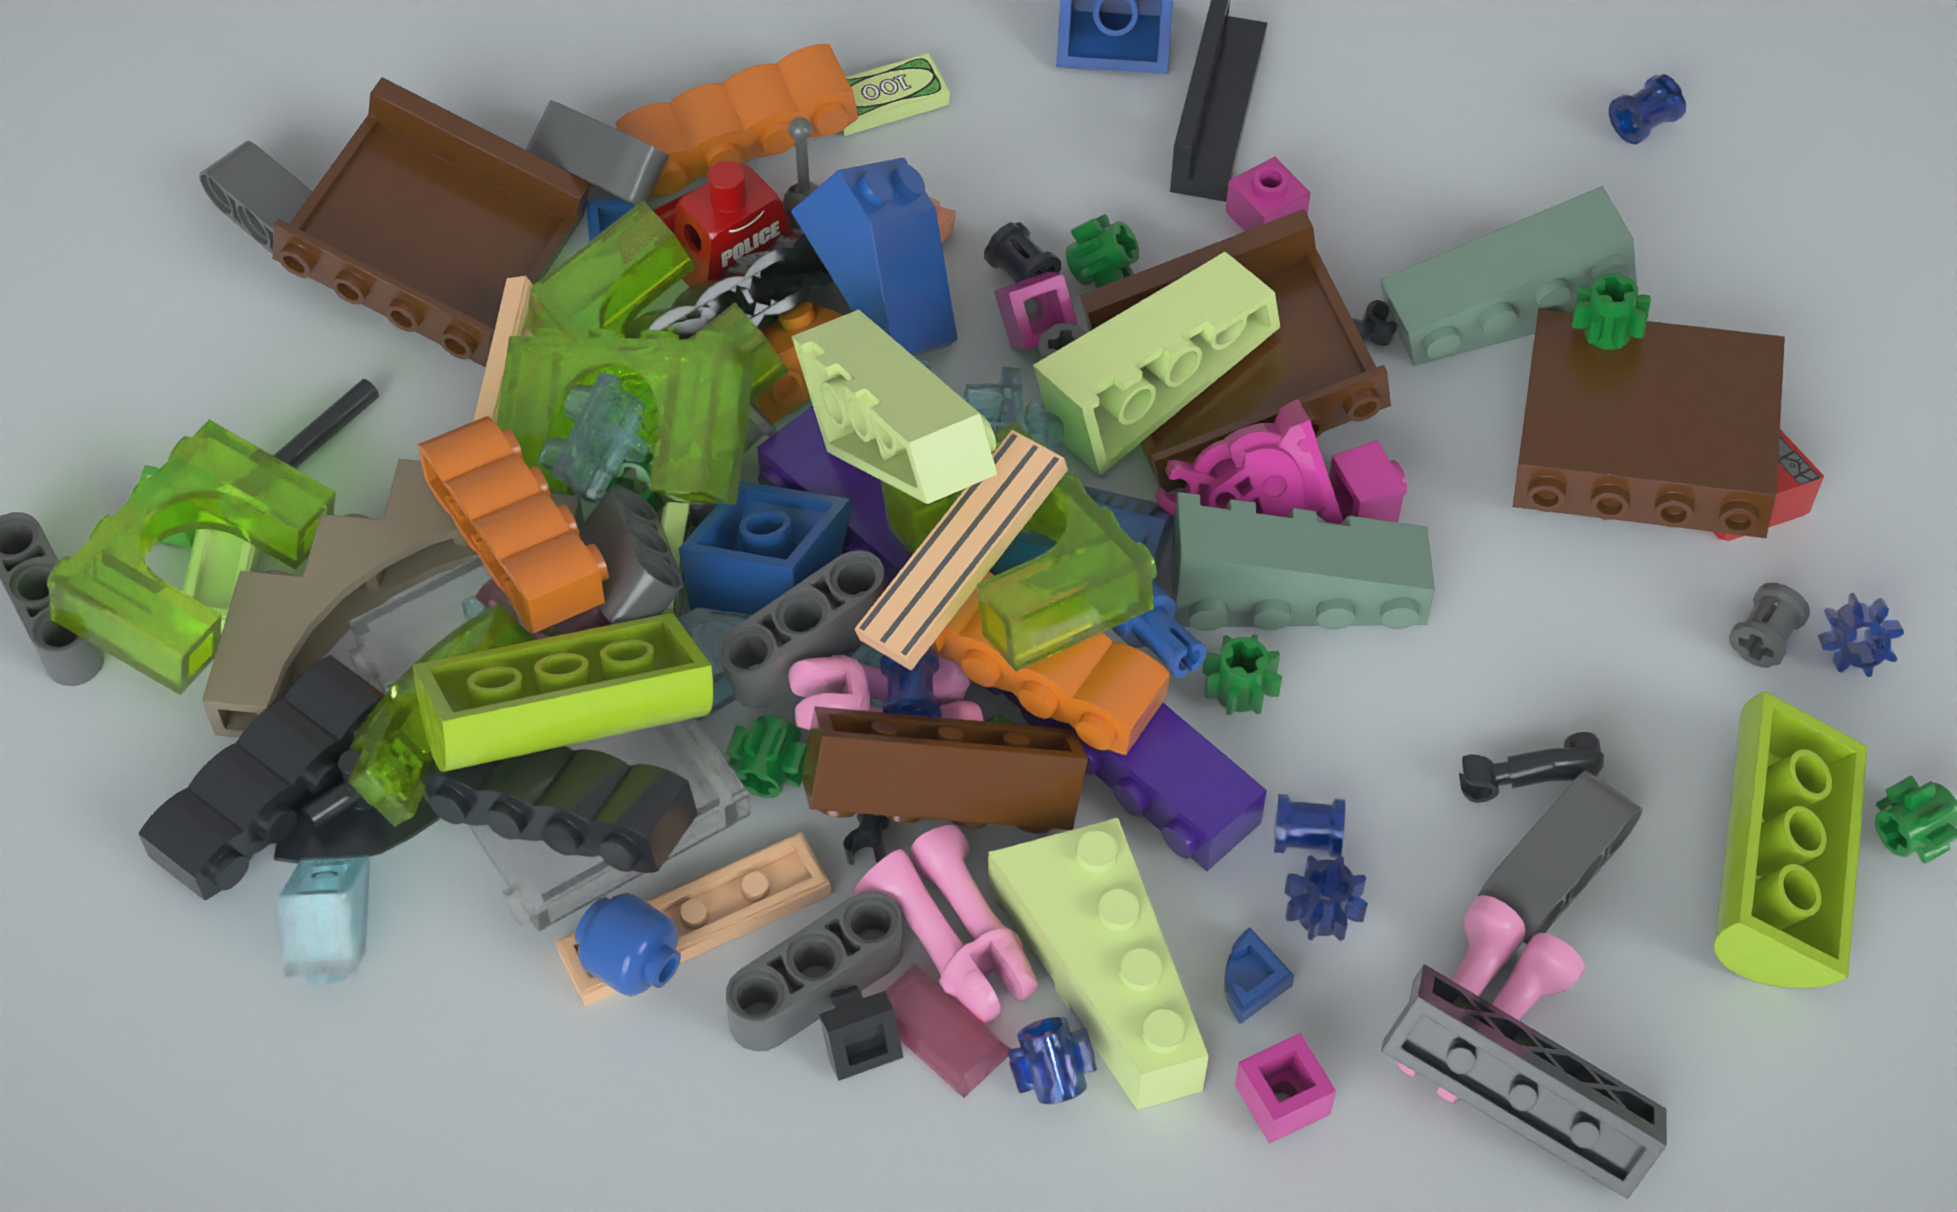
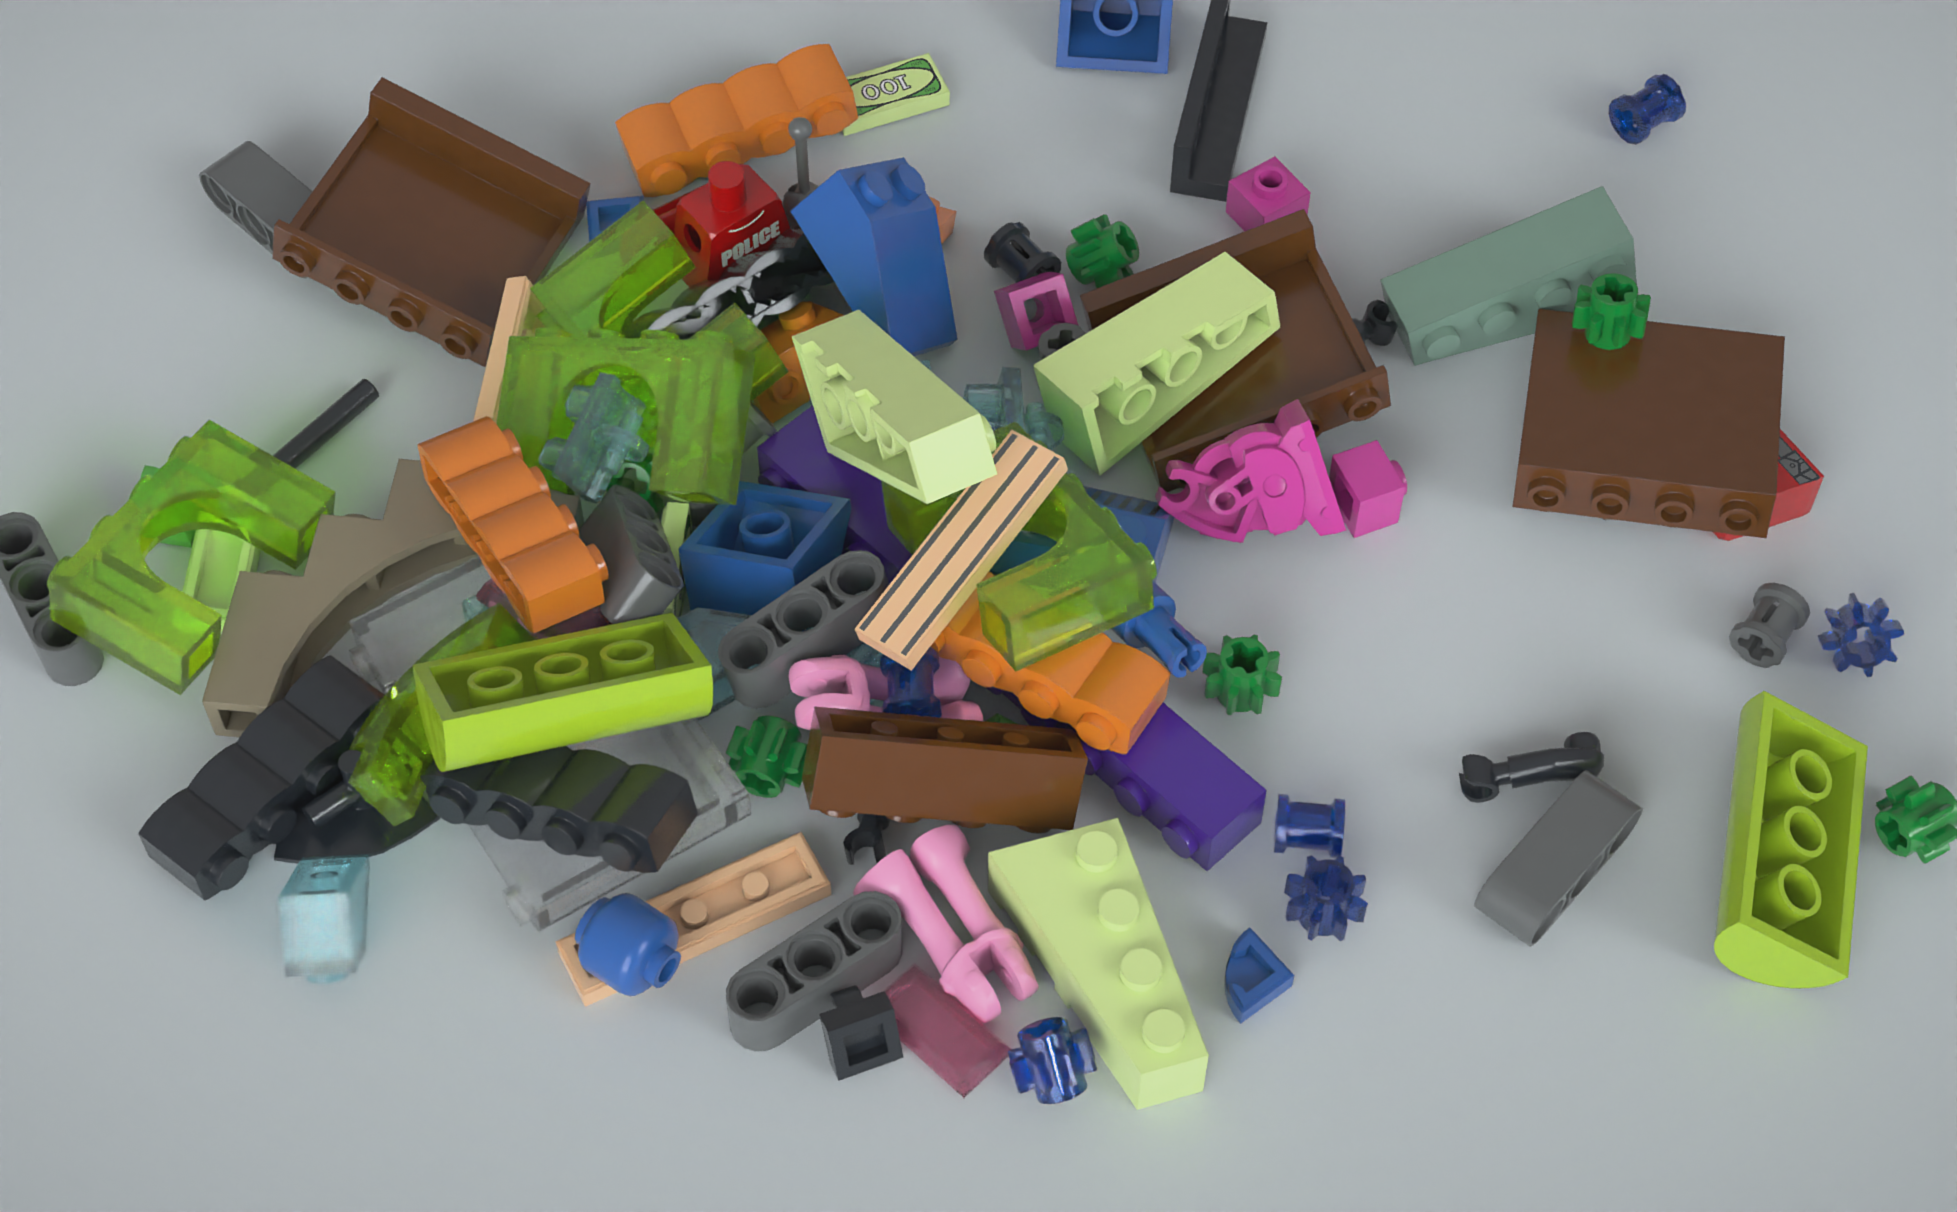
(597, 153): dark grey beam -> none
(1287, 1070): dark pink plate -> none
(1296, 569): sand green wedge -> none
(1493, 937): bright pink piece -> none
(1527, 1082): fence -> none

